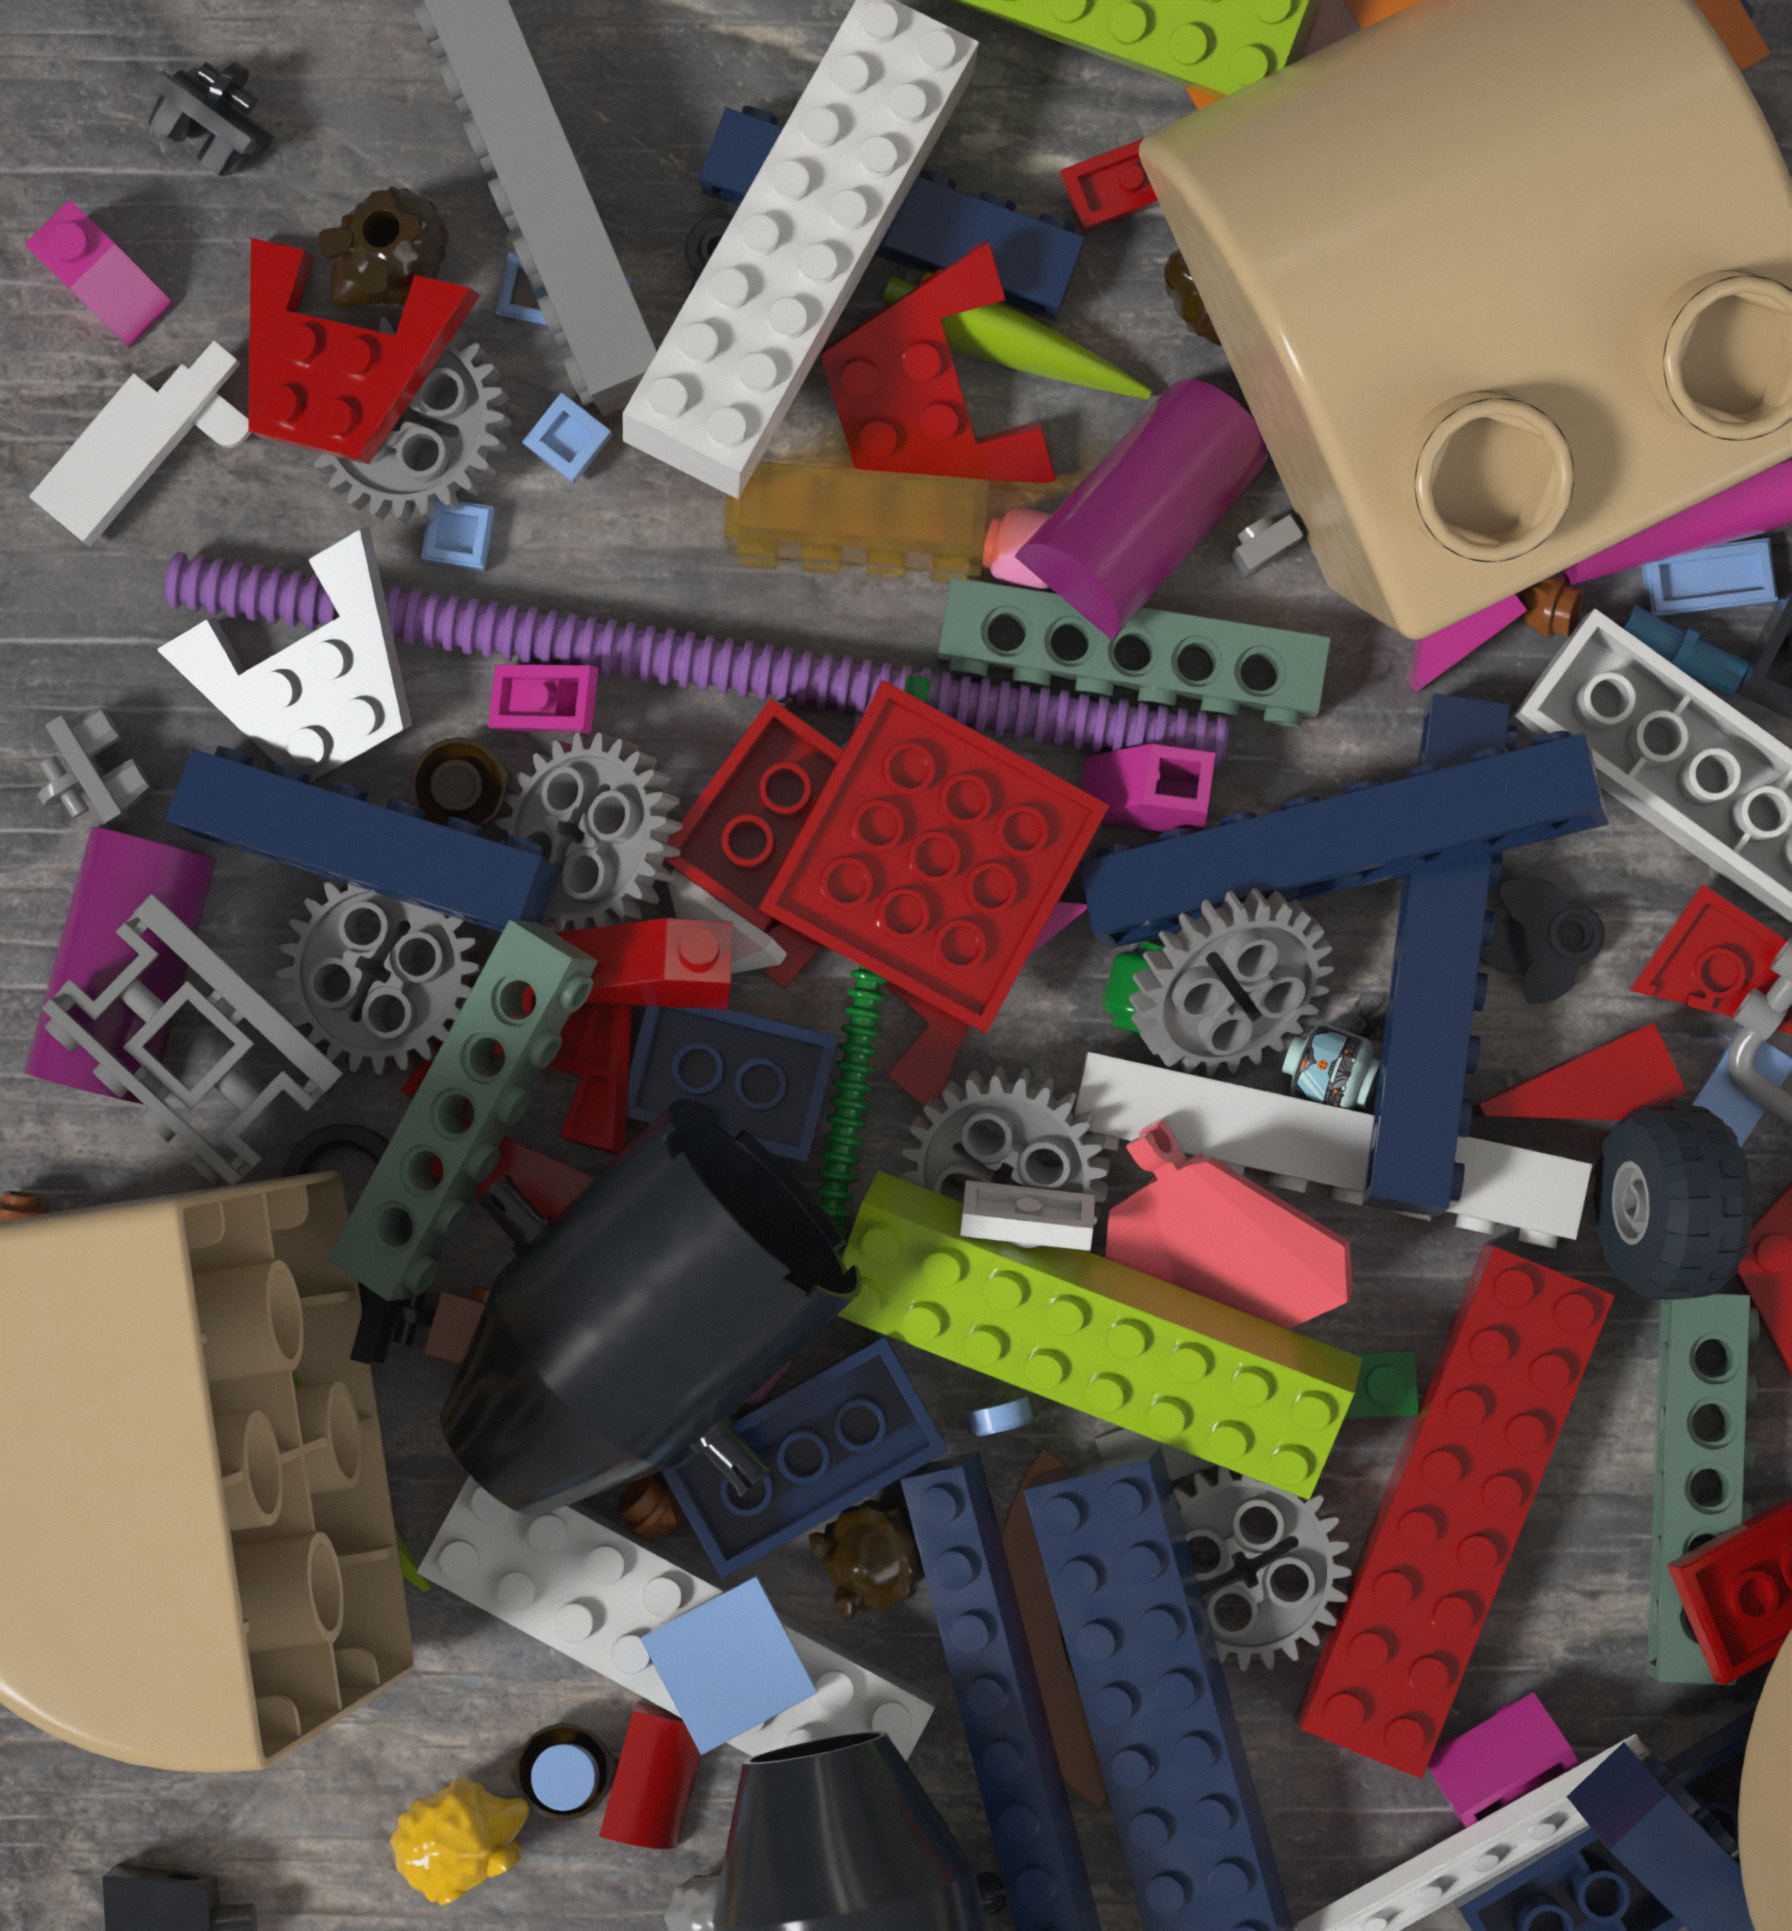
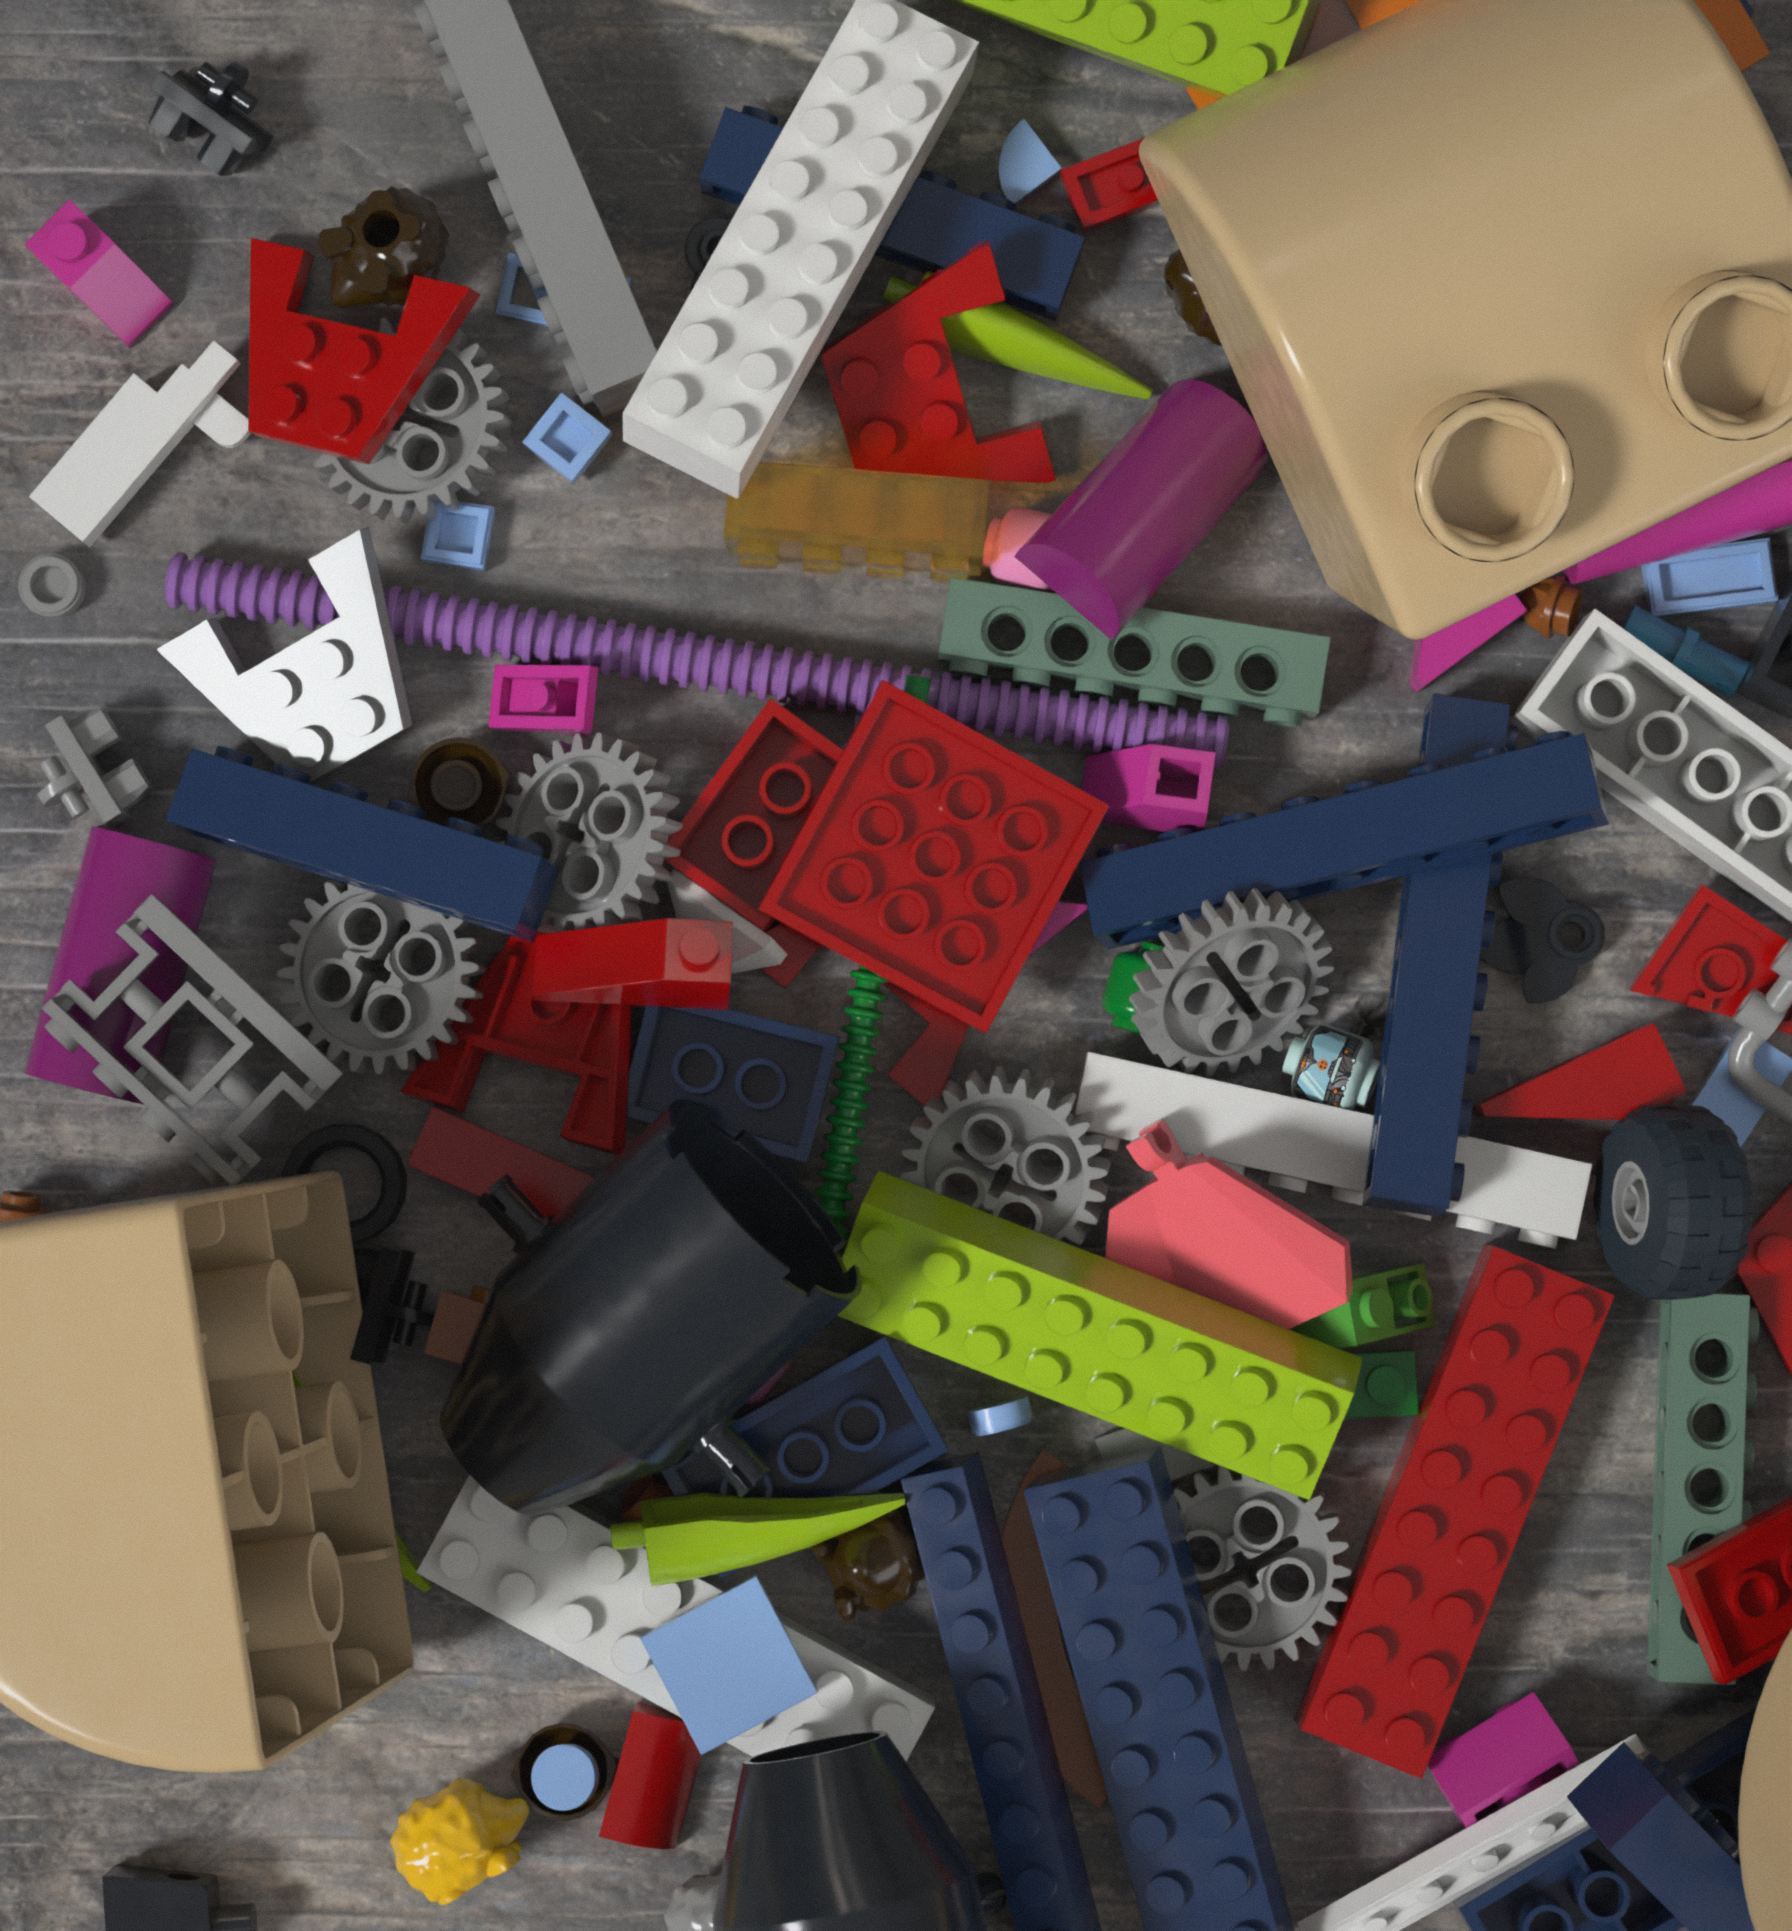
(52, 586): none -> light grey tile
(372, 1239): sand green brick -> none
(720, 1533): none -> lime piece
(1025, 164): none -> light blue tile
(1027, 1215): white plate -> none
(1264, 543): light grey plate -> none
(1380, 1307): none -> bright green slope

